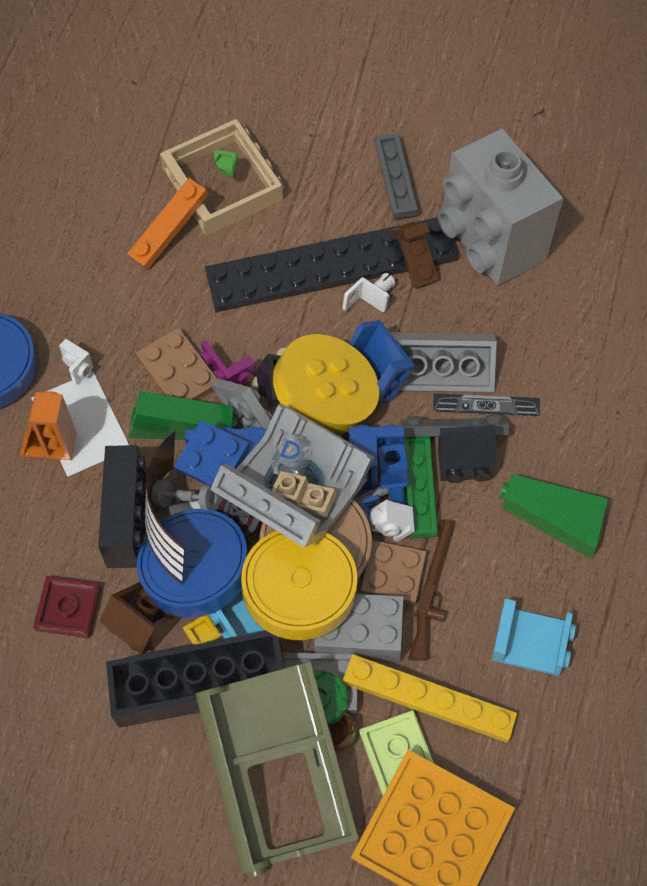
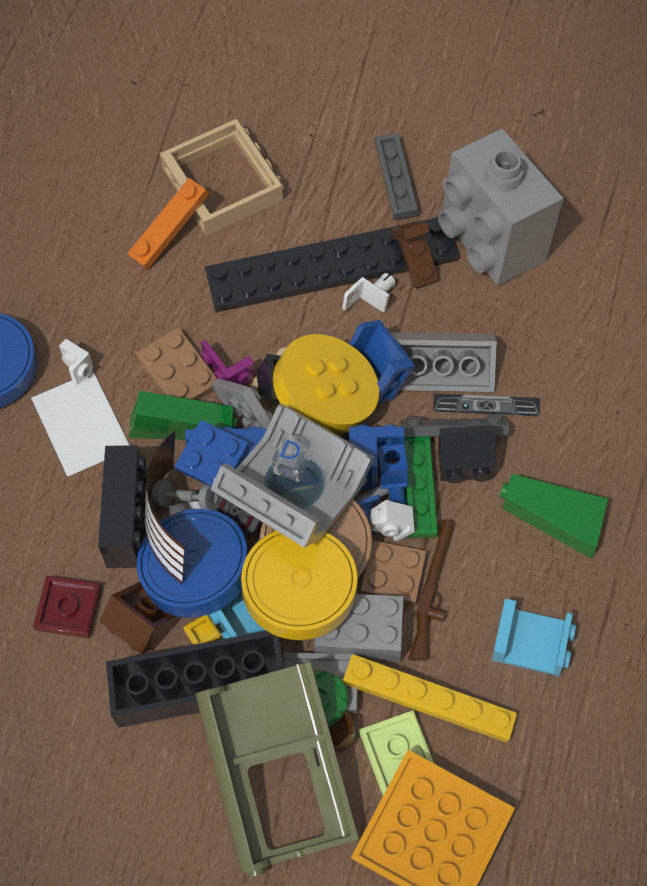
(49, 428): orange wedge -> none
(226, 162): bright green tile -> none
(307, 496): tan slope -> none

